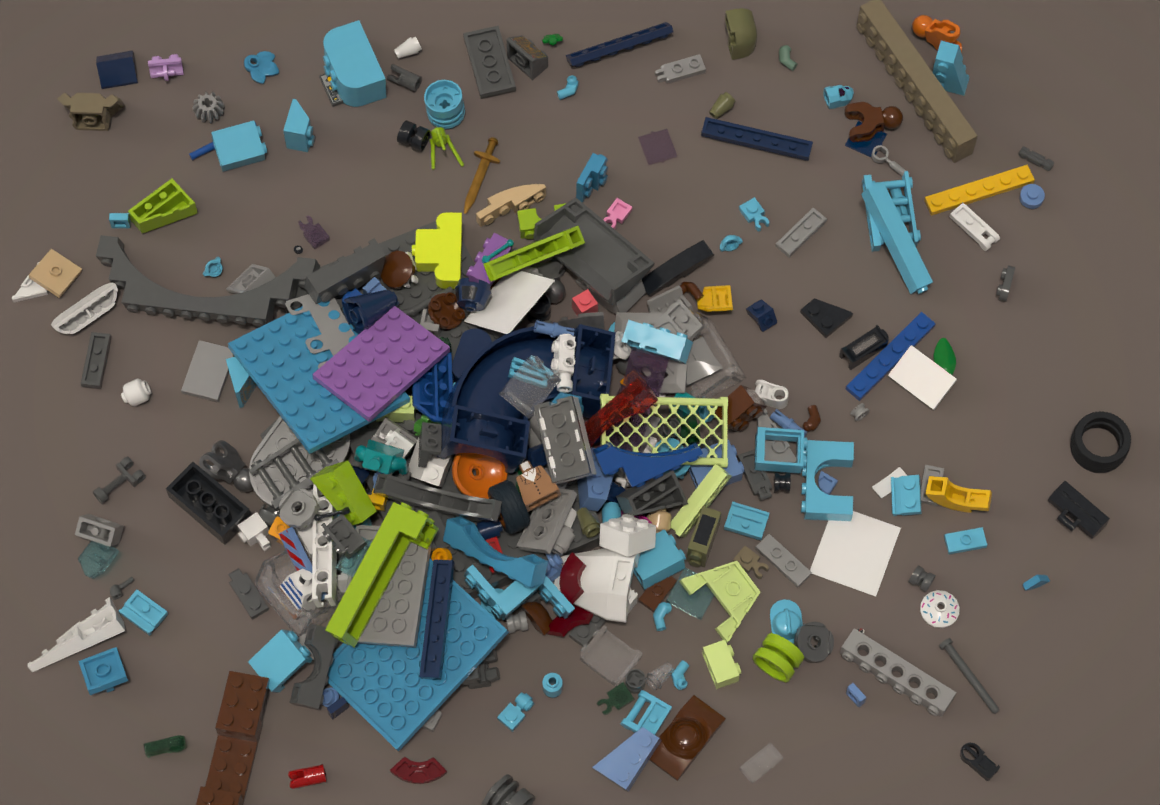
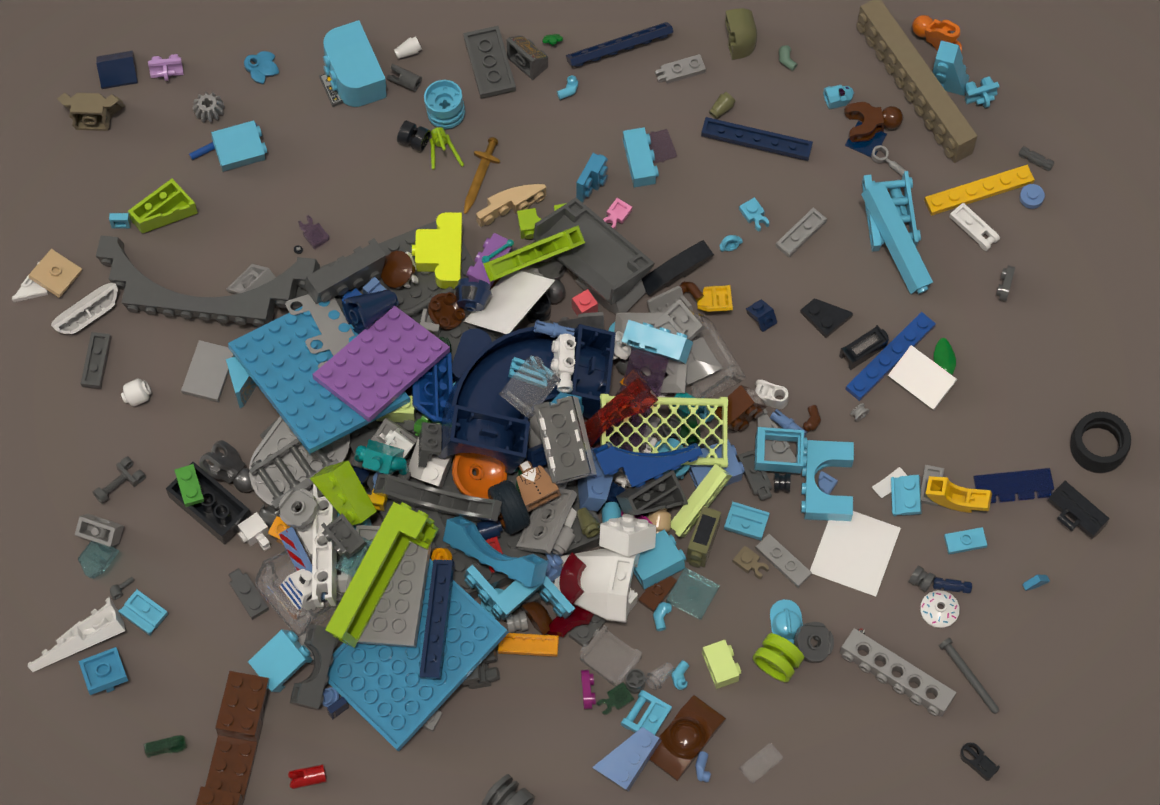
(189, 485): none -> bright green plate
(213, 268): medium azure piece -> none
(298, 129): medium azure slope -> none
(318, 517): black hinge -> none
(418, 772): dark red tile -> none
(512, 715): medium azure plate -> none
(529, 644): none -> light orange plate
(552, 690): medium azure brick -> none
(588, 697): none -> magenta plate
(640, 157): none -> medium azure brick
(702, 775): none -> medium blue arm
(731, 588): yellowish green wing -> none
(856, 695): medium blue tile -> none
(952, 585): none -> dark blue axle
(982, 94): none -> medium azure hips
(1019, 482): none -> clear blue windscreen

